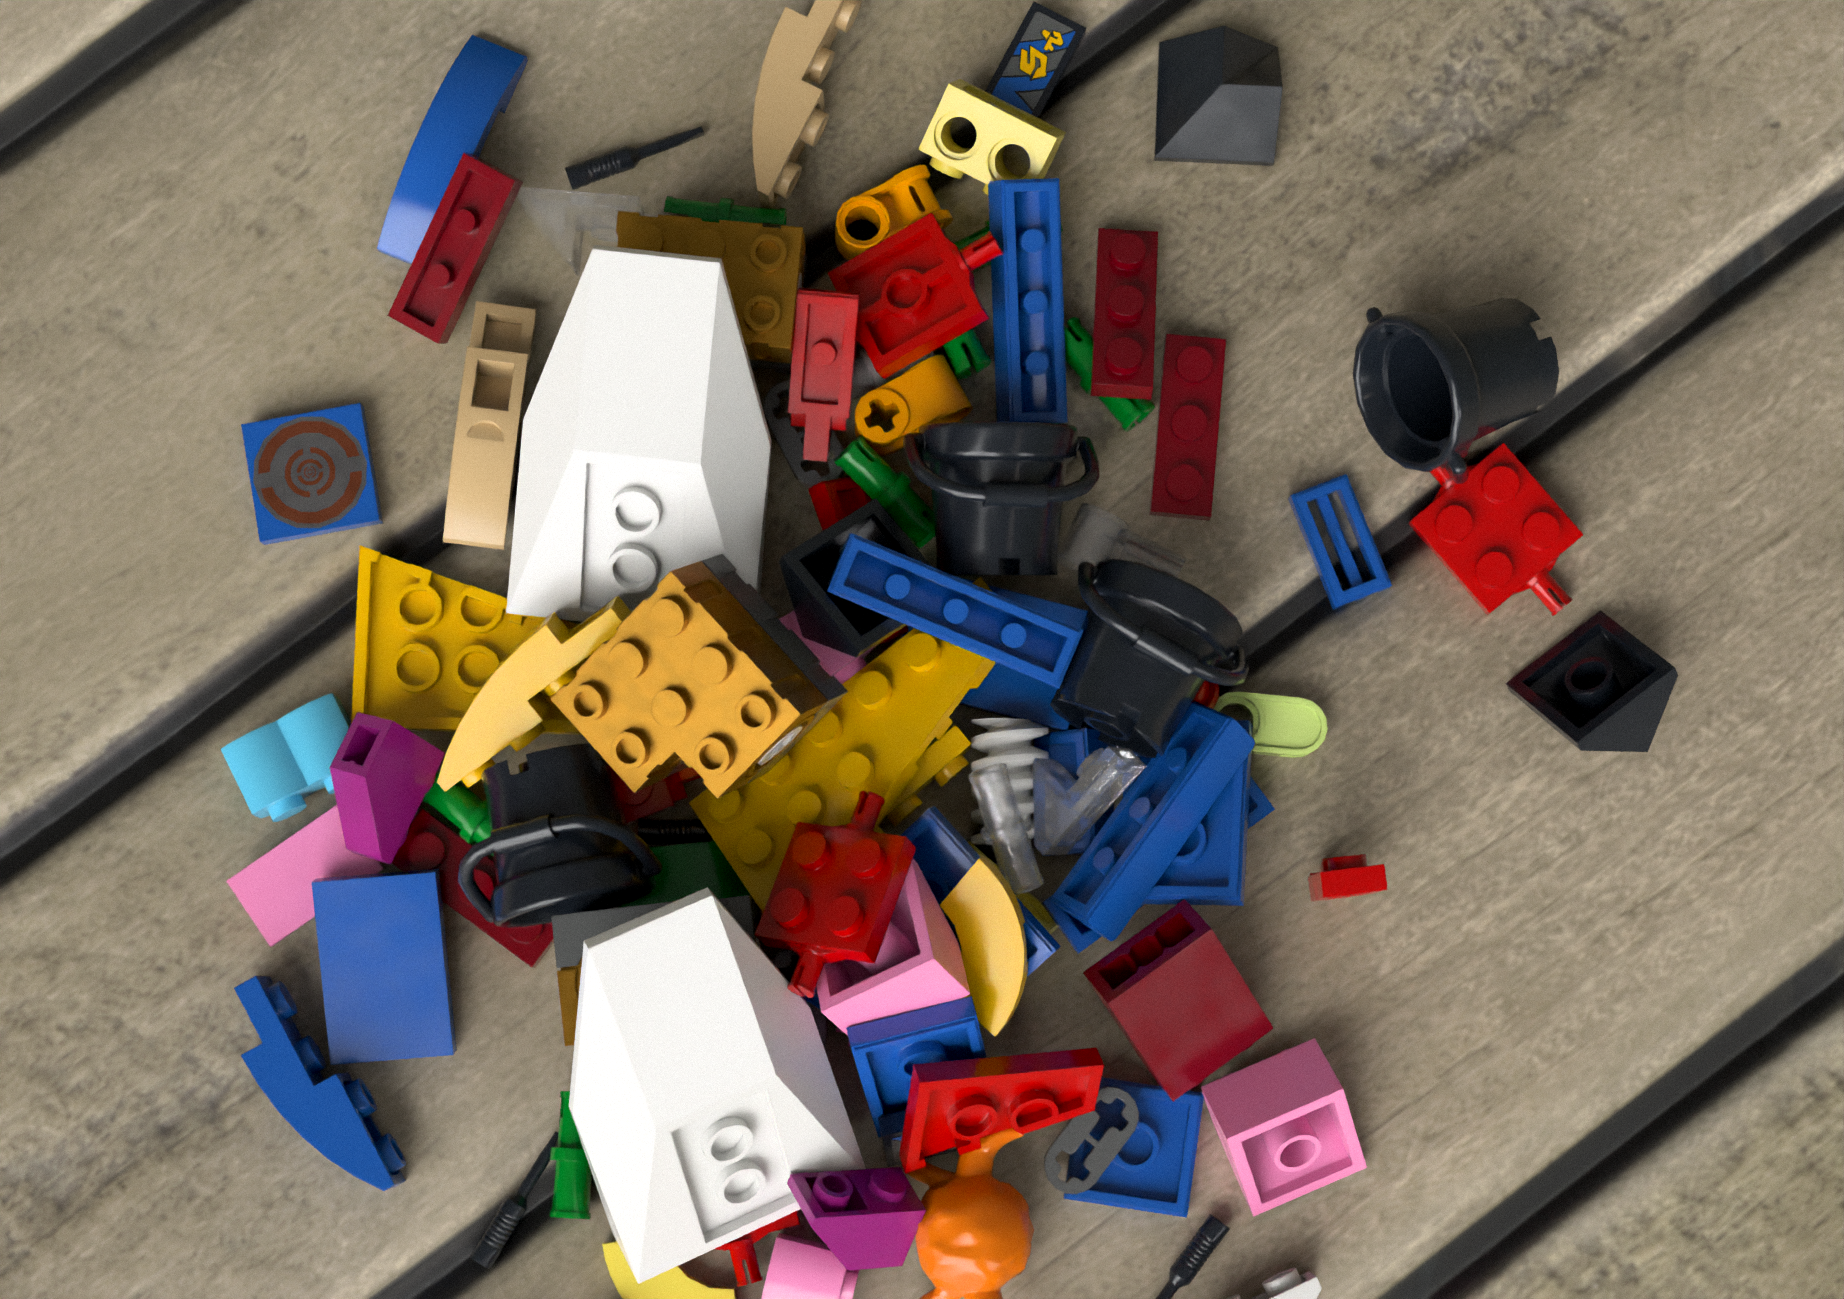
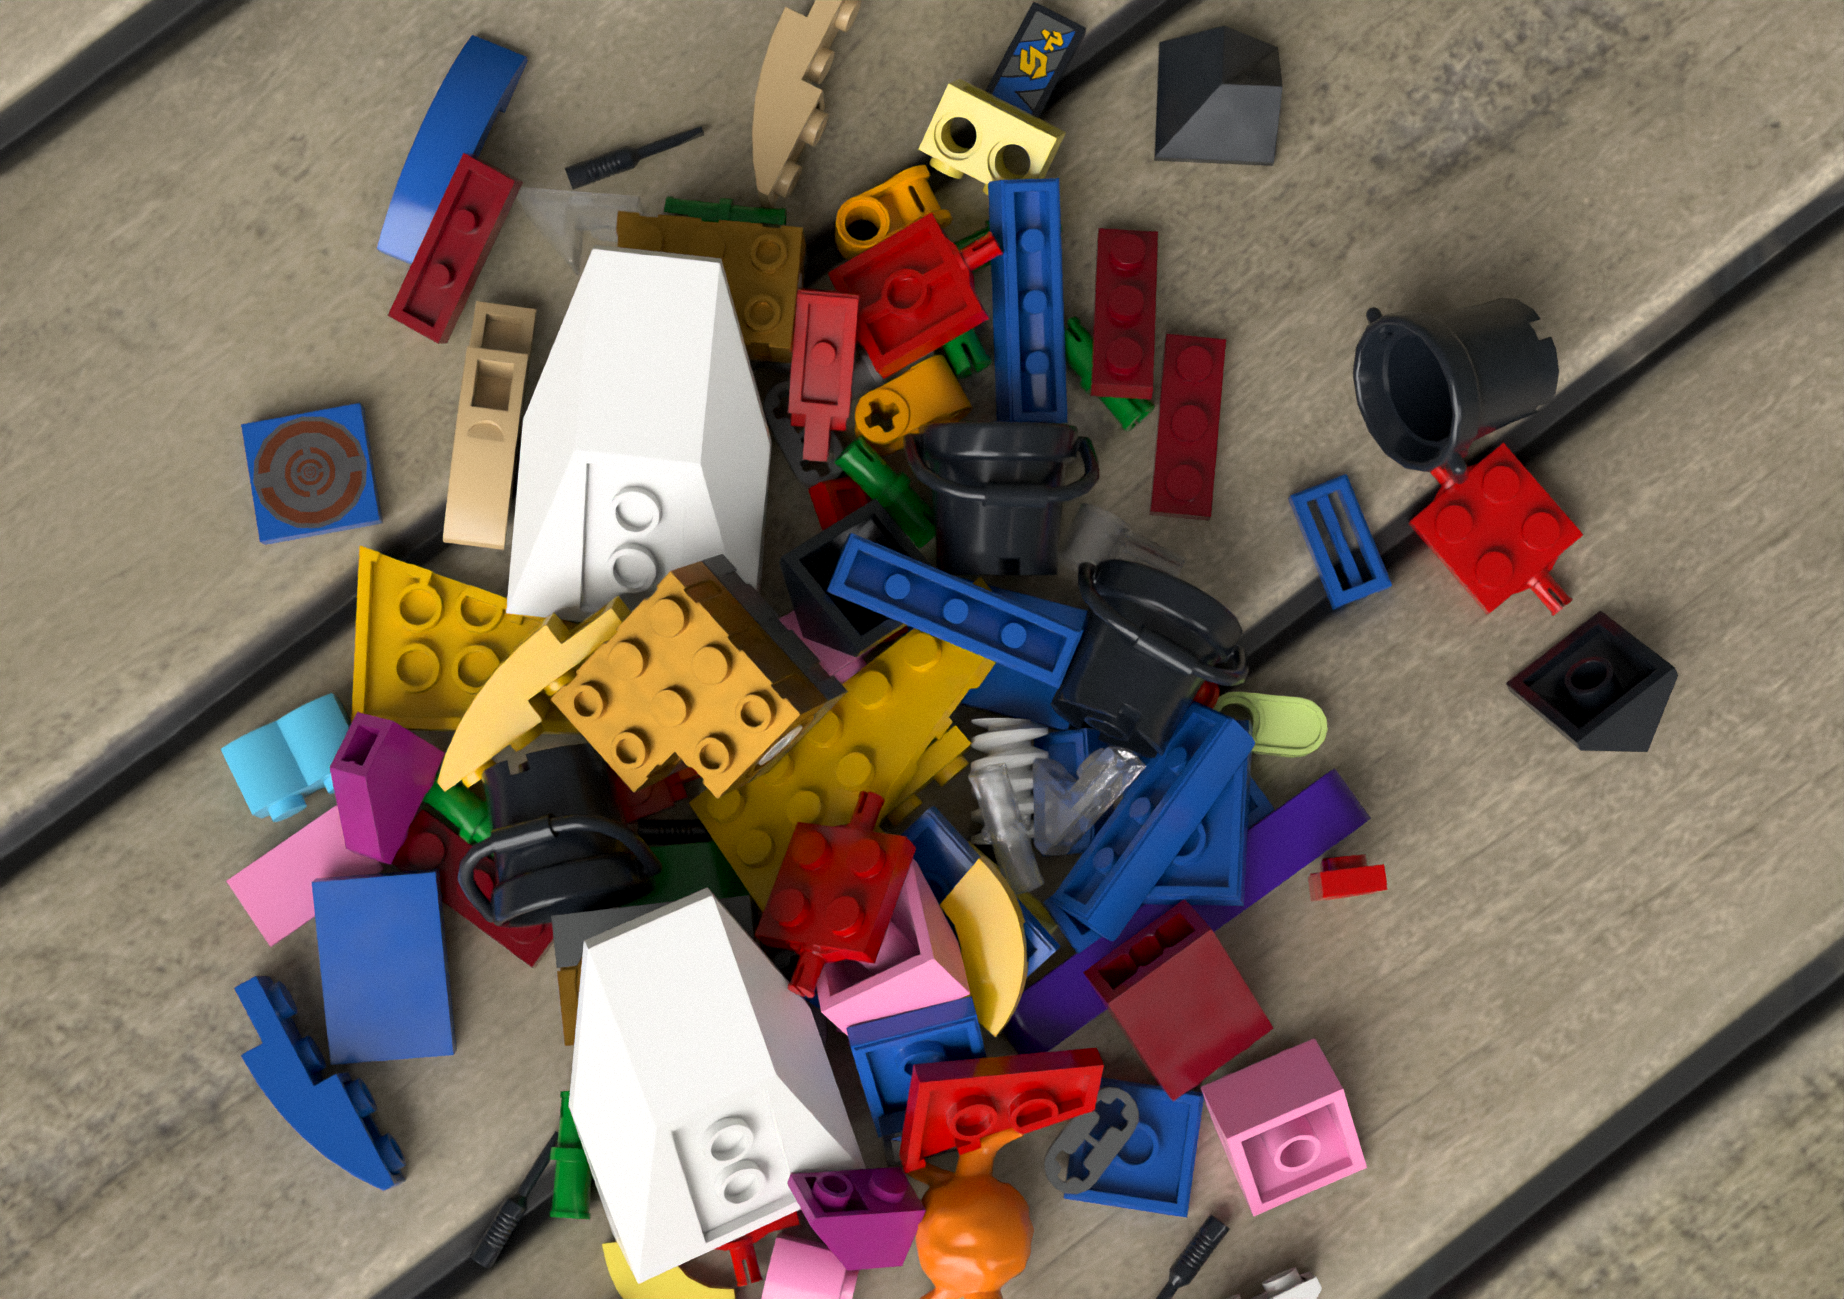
(1275, 852): none -> dark purple beam

